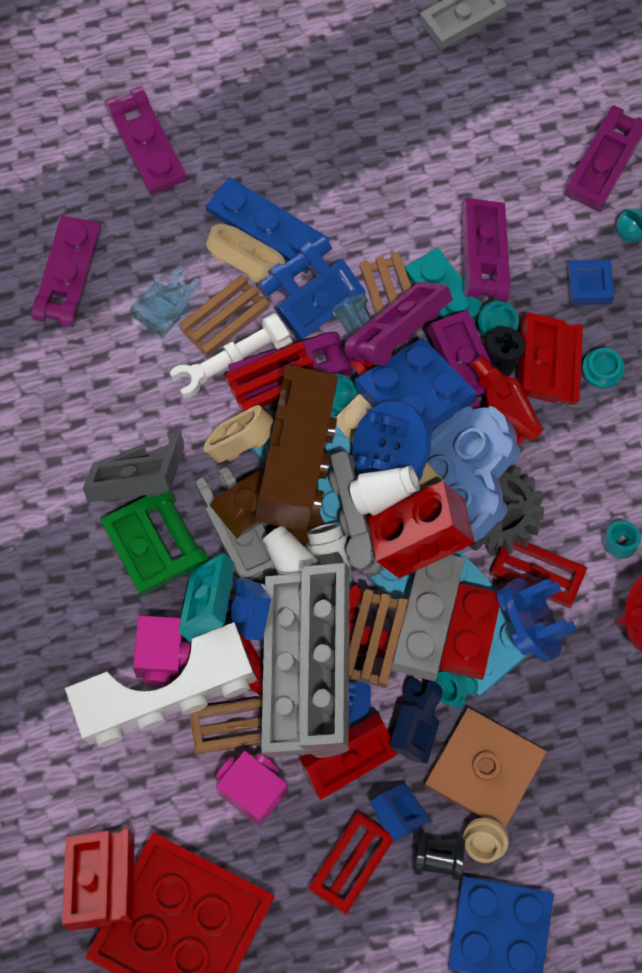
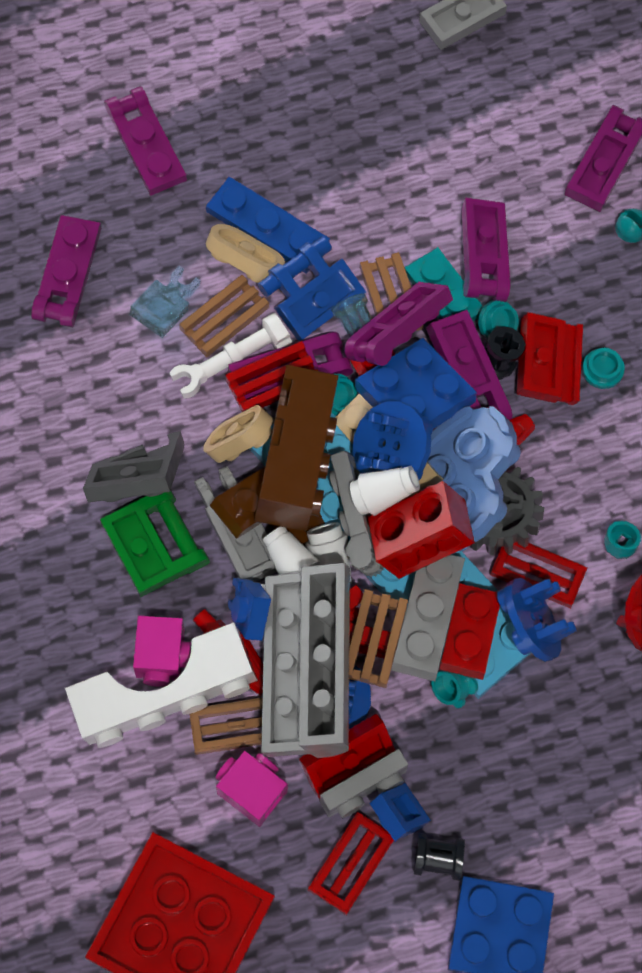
(98, 879): red plate -> none
(207, 597): teal plate -> none
(380, 776): none -> light grey plate
(416, 726): dark blue plate -> none
(485, 768): nougat plate -> none
(485, 840): tan plate -> none
(508, 398): red piece -> none
(590, 282): blue plate -> none

